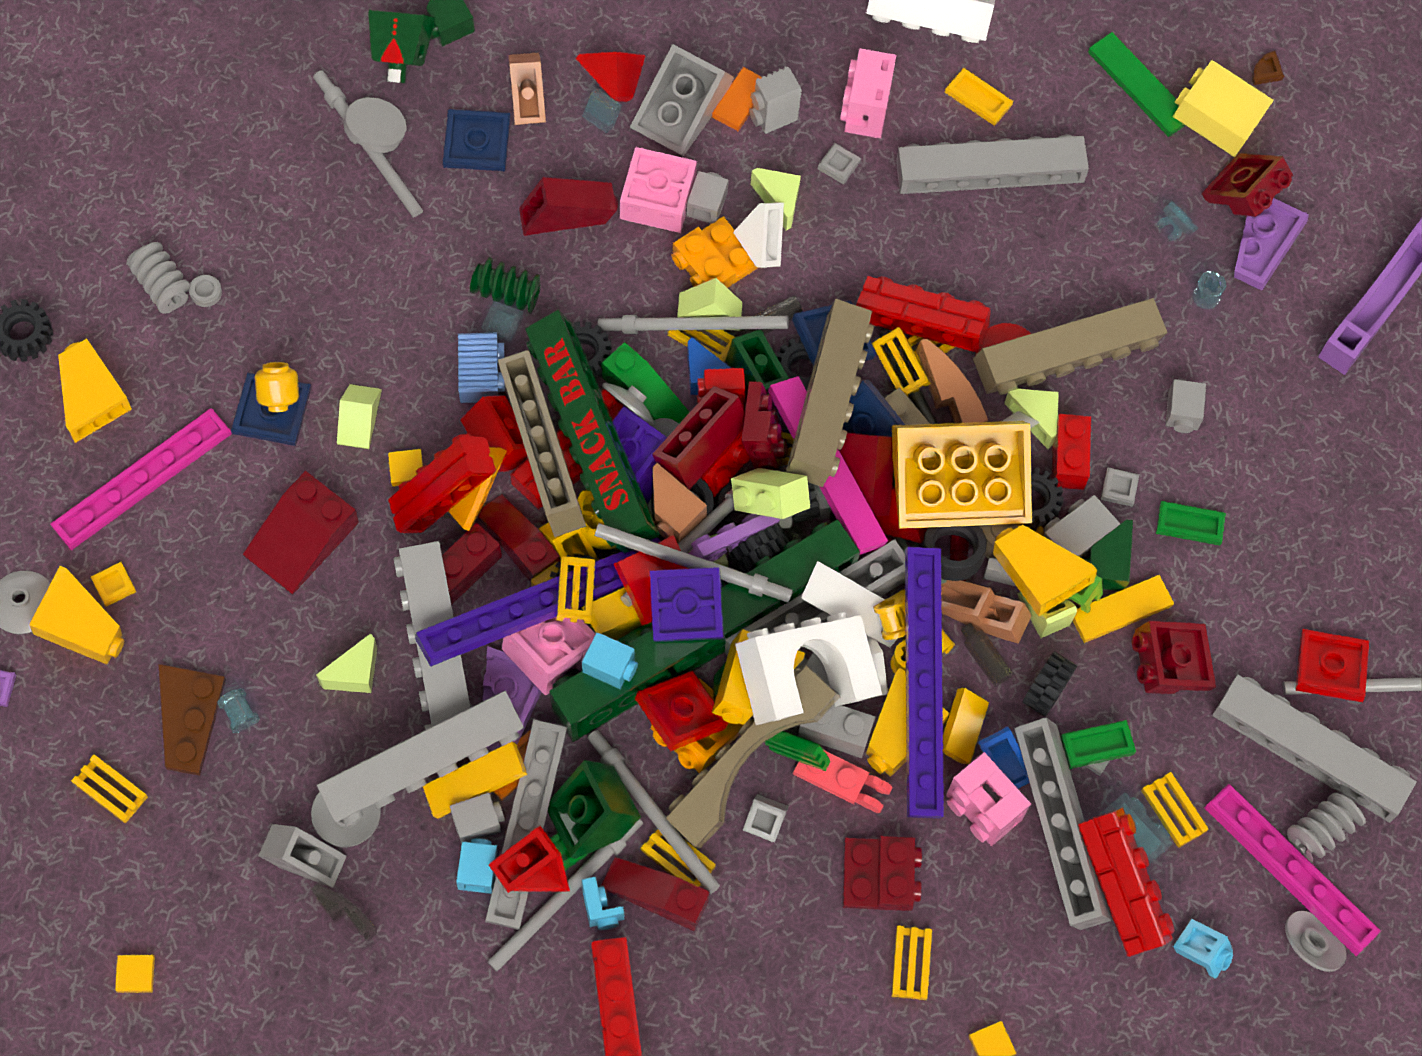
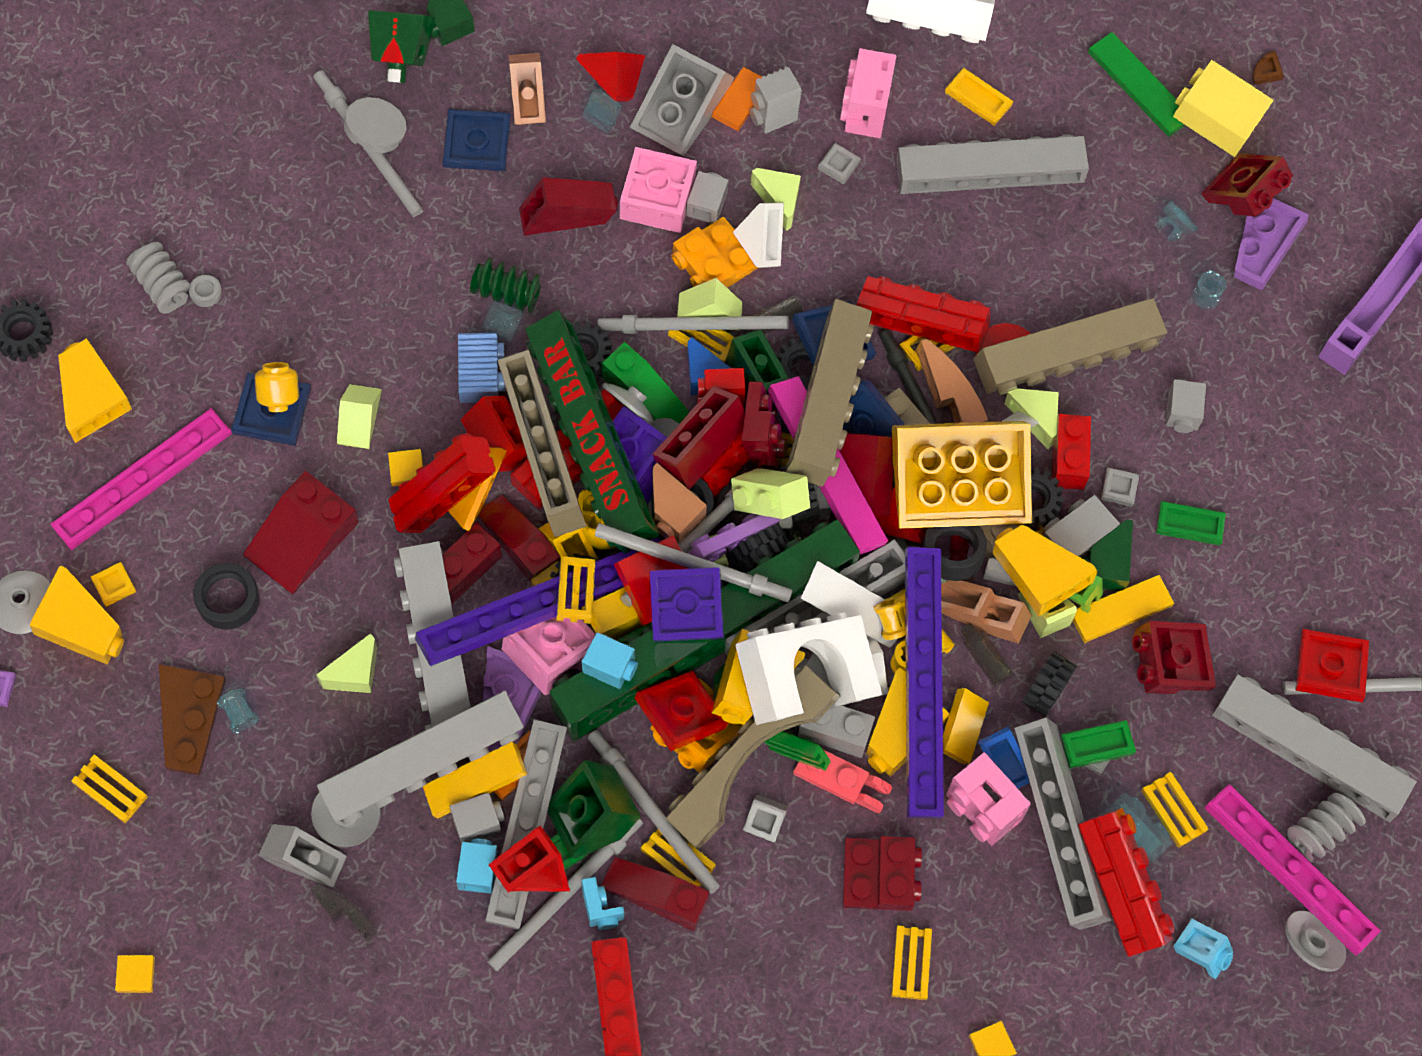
(236, 618): none -> black tyre
(913, 385): yellow tile -> none

